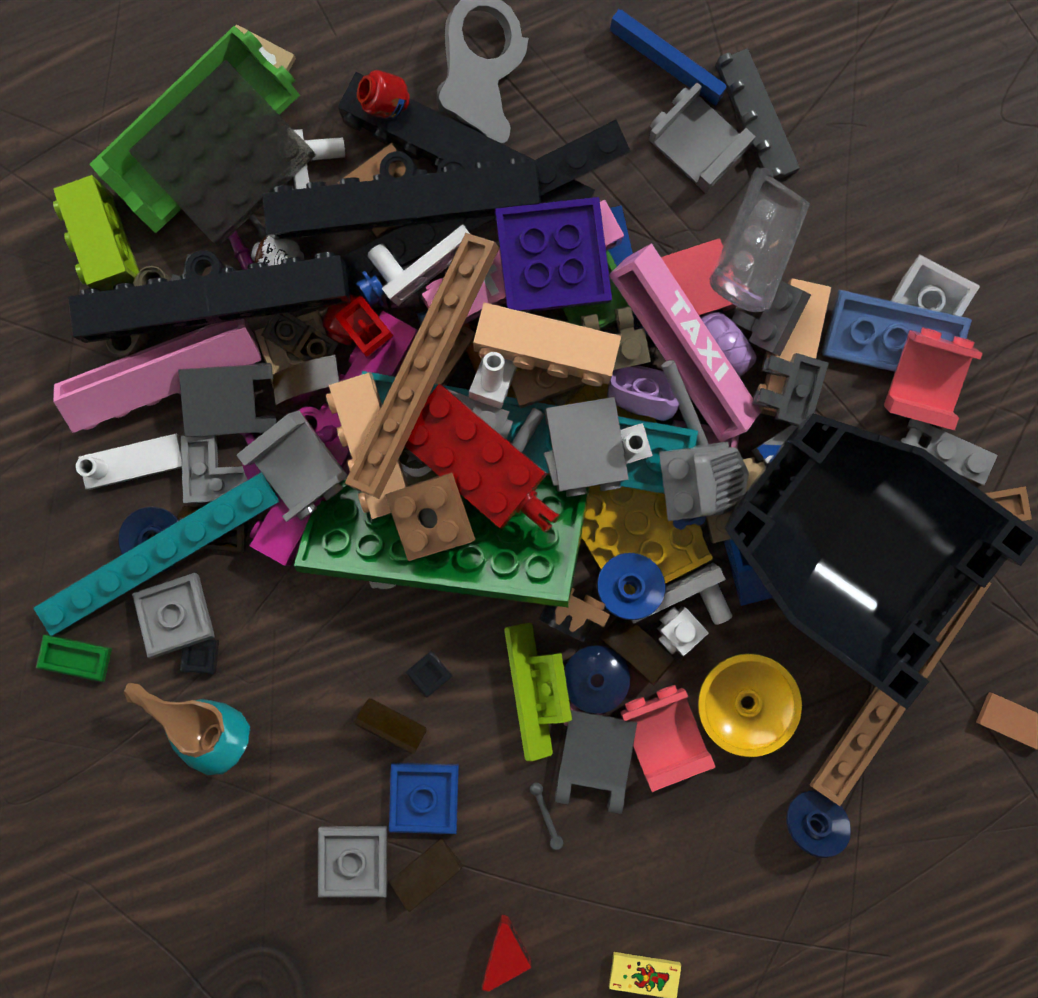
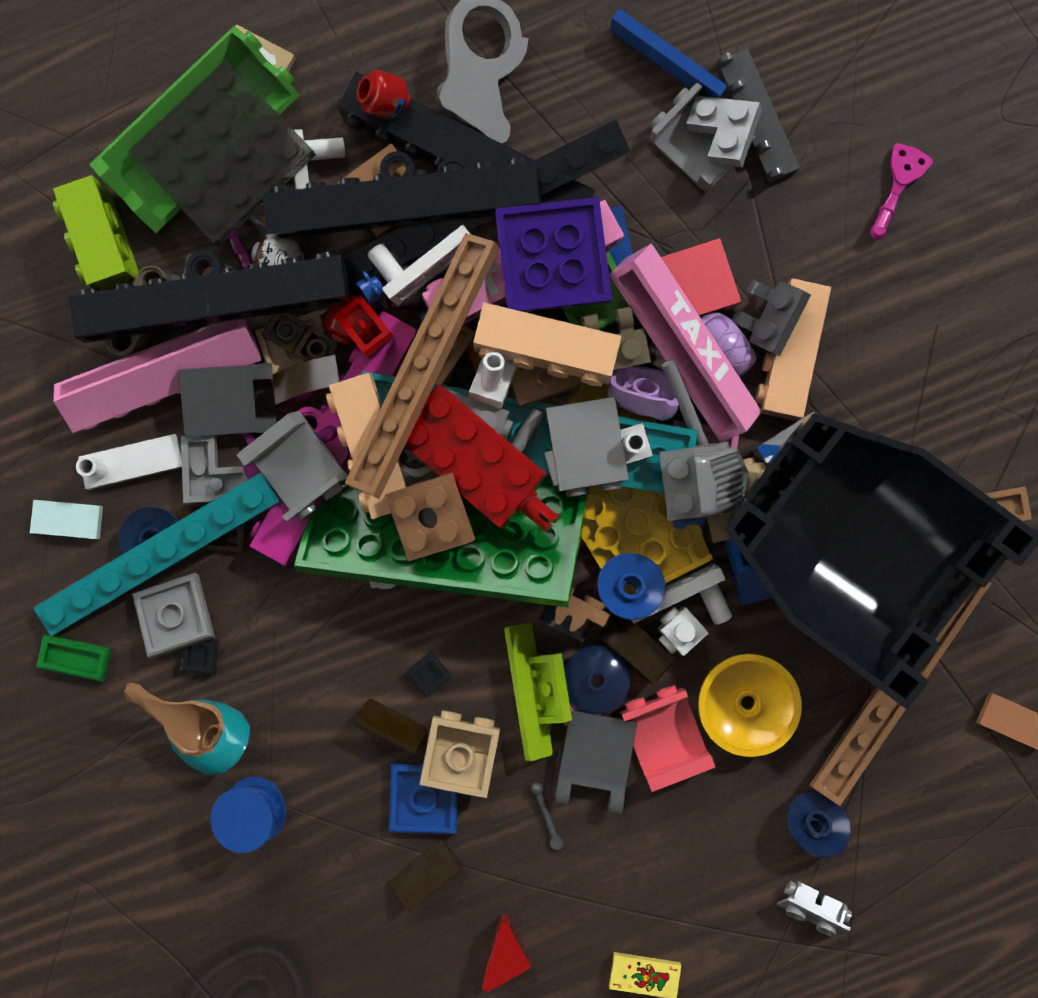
(66, 519): none -> light aqua tile
(248, 815): none -> blue hat
(352, 861): light grey plate -> none
(460, 754): none -> tan plate
(731, 123): none -> light grey plate
(759, 243): clear container -> none
(800, 391): dark grey plate -> none
(827, 916): none -> light grey hinge
(876, 329): medium blue plate -> none
(901, 179): none -> dark pink piece
(930, 377): coral panel -> none
(935, 288): white slope -> none
(961, 456): light grey plate -> none

